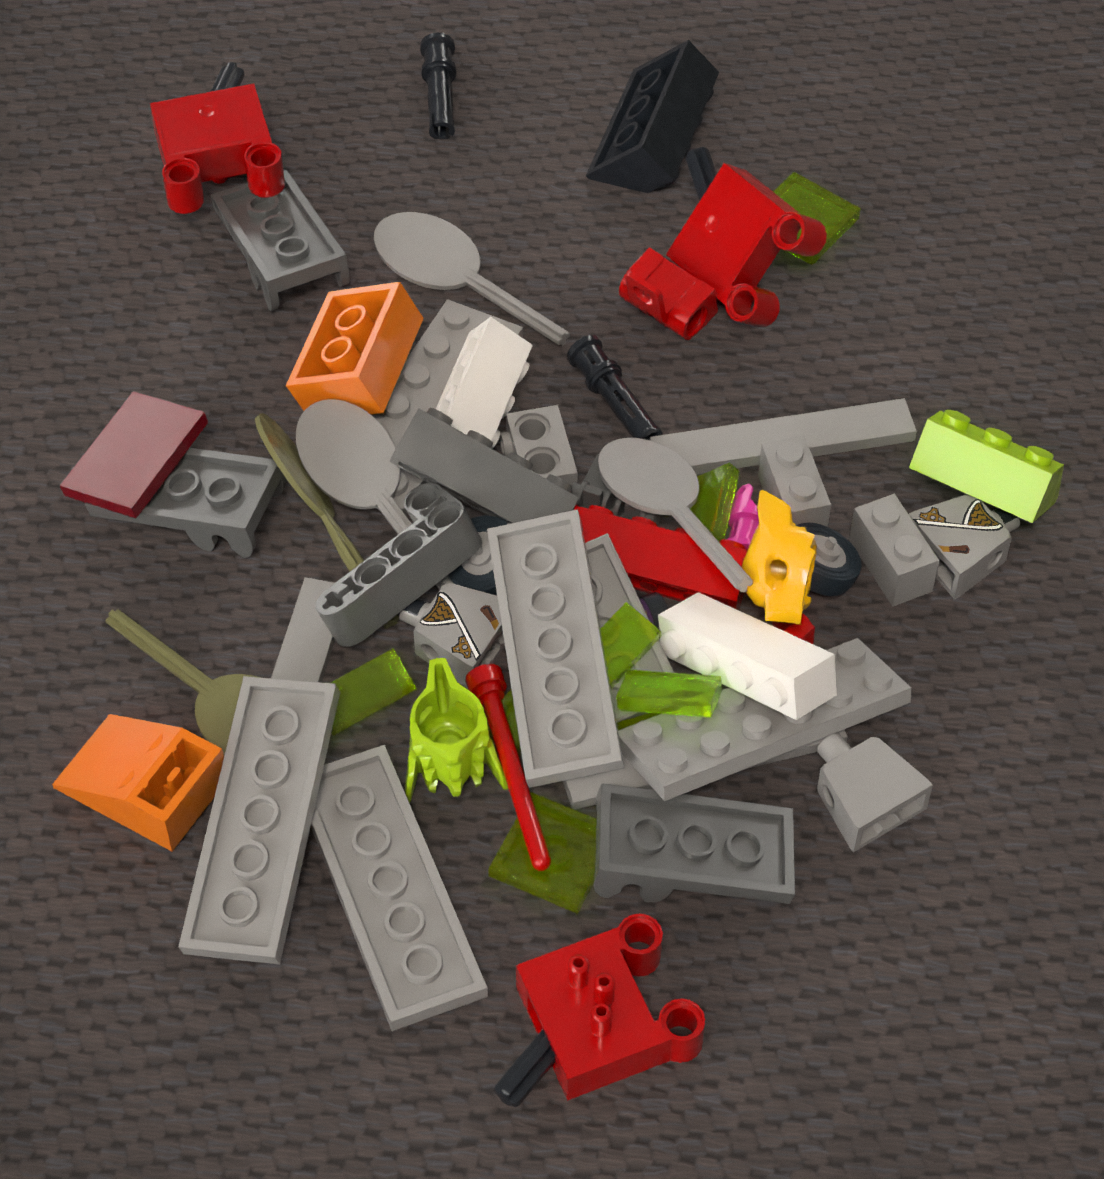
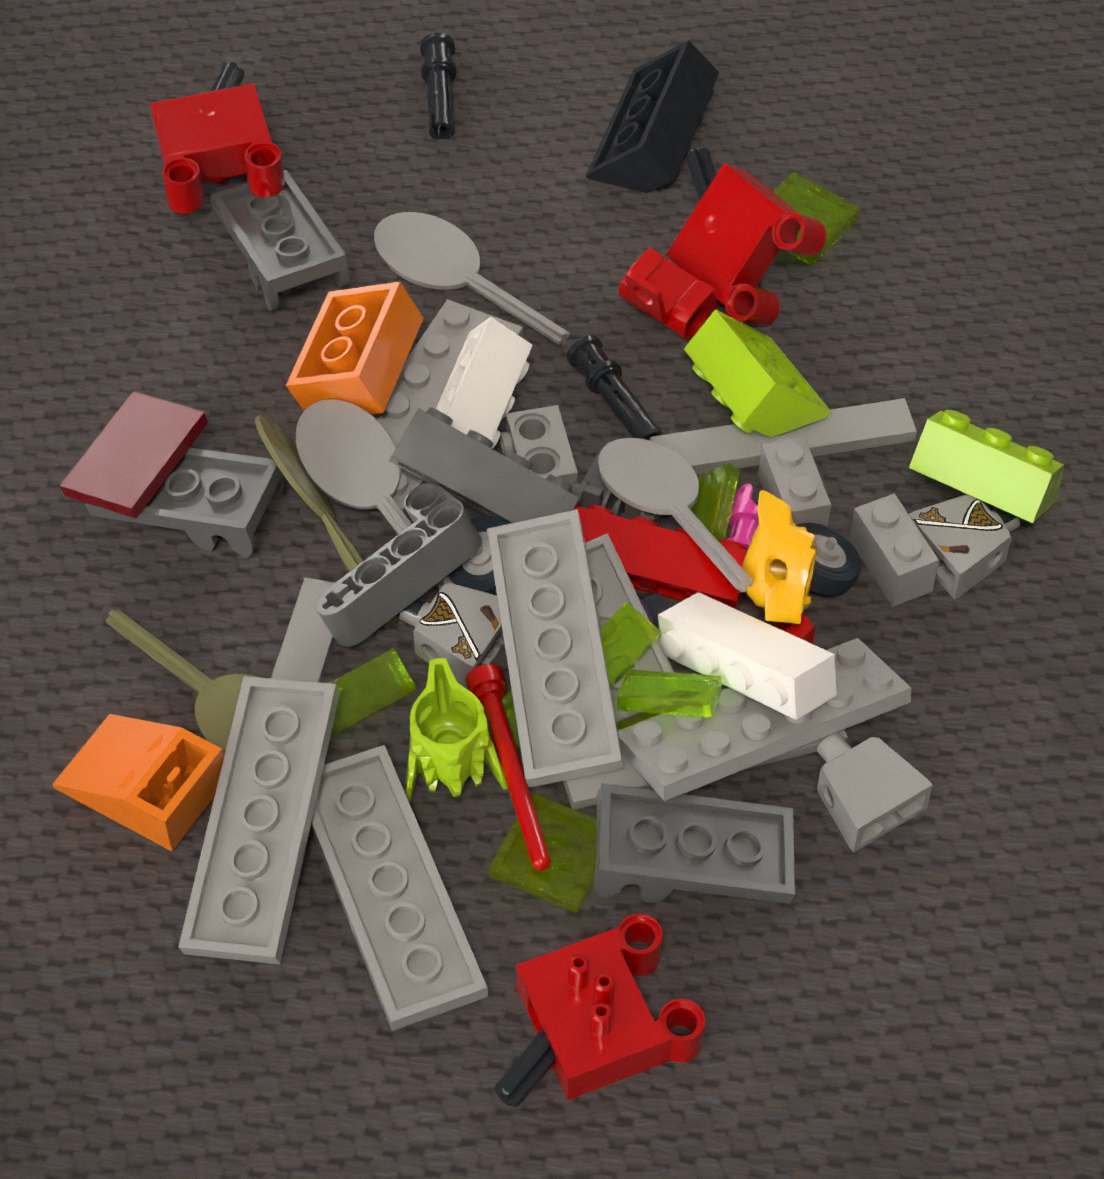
(753, 377): none -> lime slope

